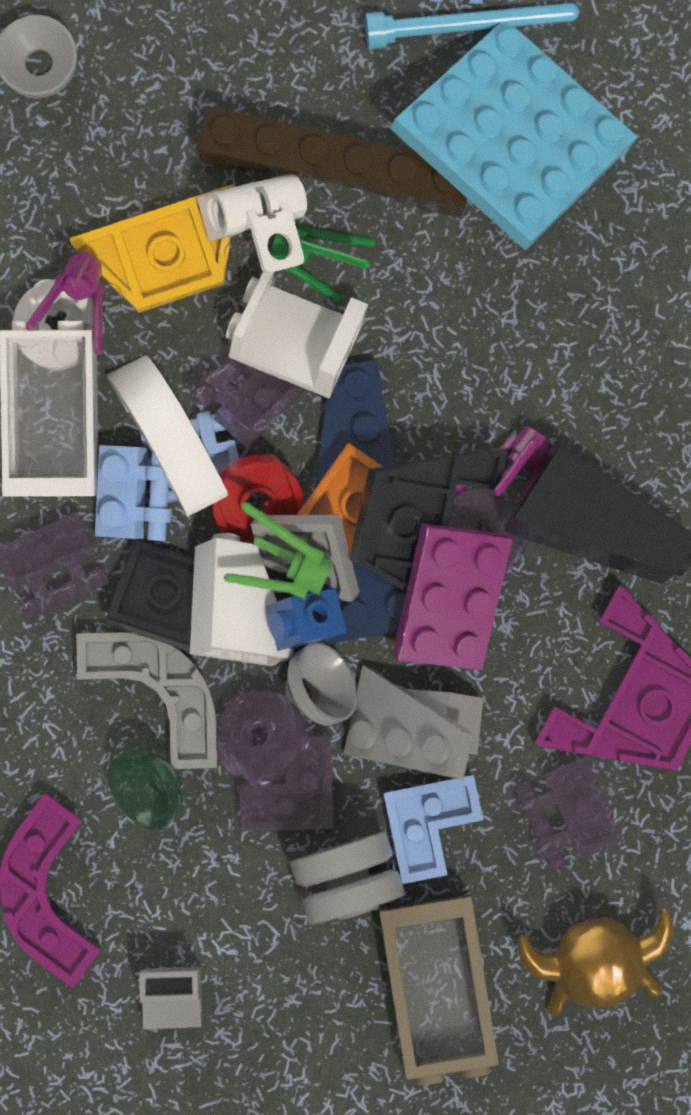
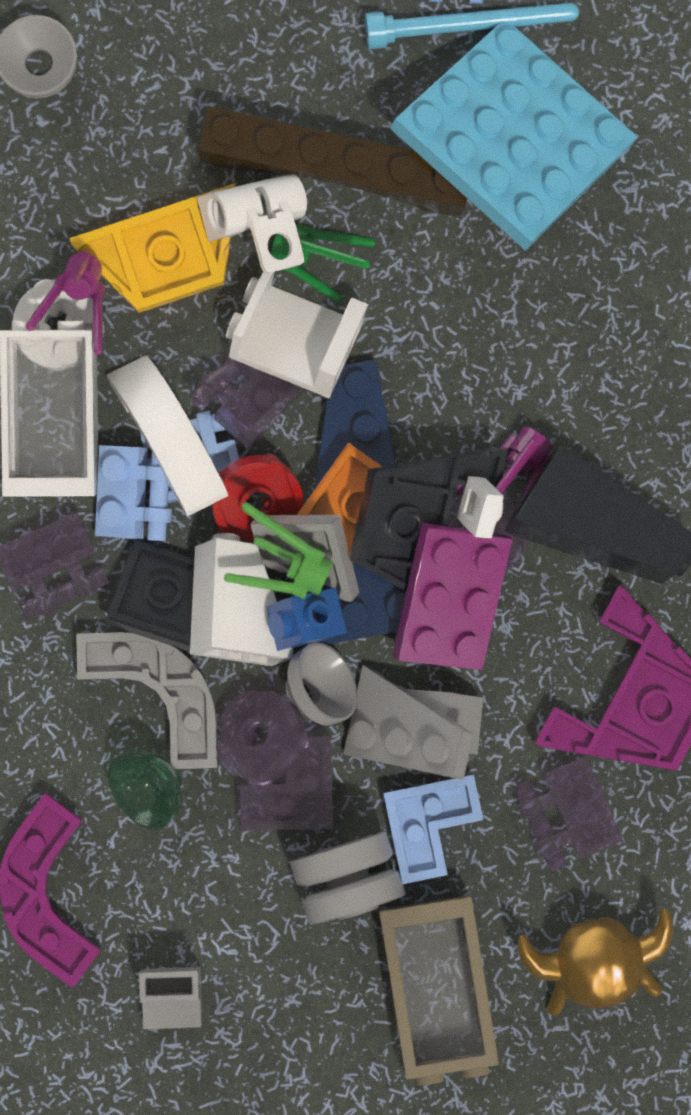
(480, 507): none -> white plate

